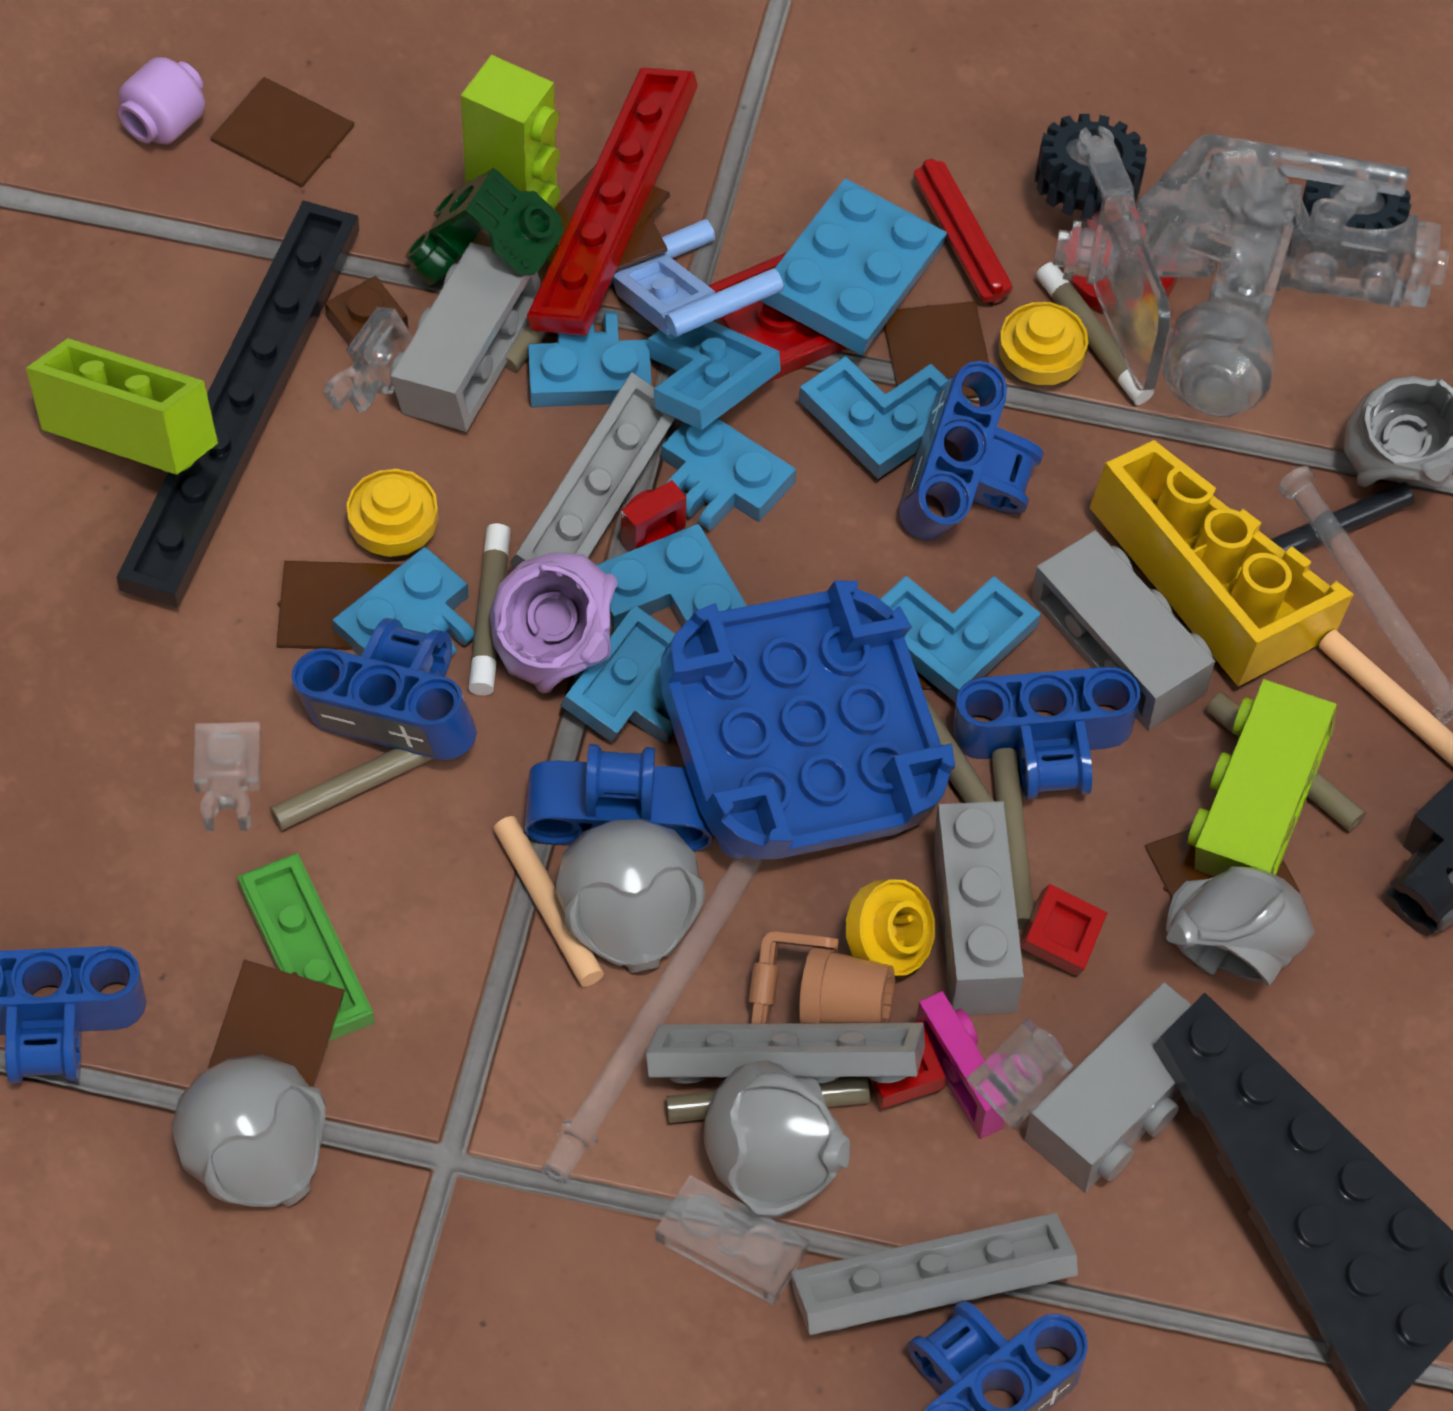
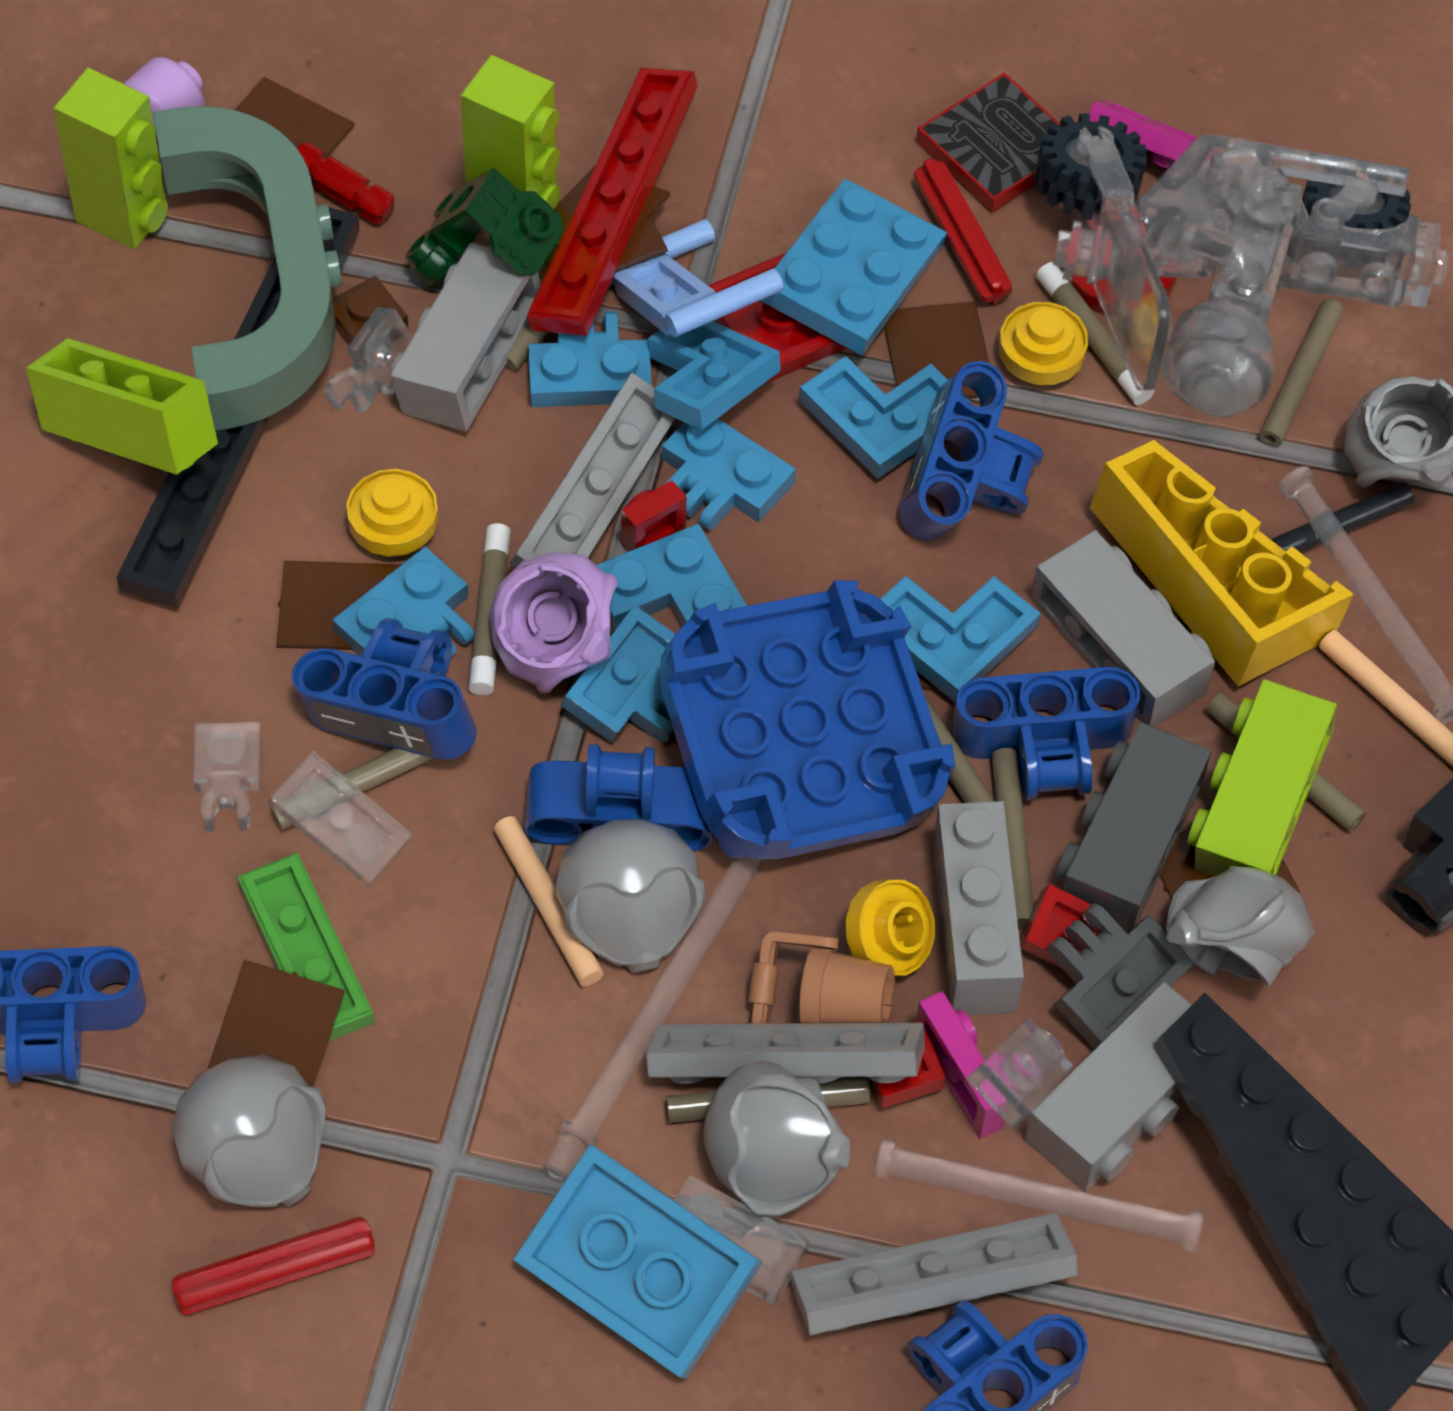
(111, 158): none -> lime brick
(273, 1265): none -> red axle
(286, 355): none -> sand green arch
(340, 819): none -> clear plate
(347, 185): none -> red axle
(638, 1261): none -> dark azure plate
(990, 140): none -> tile
(1039, 1195): none -> clear bar
(1112, 970): none -> dark grey hinge
(1134, 822): none -> dark grey brick
(1157, 136): none -> dark pink plate
(1301, 373): none -> dark tan piece

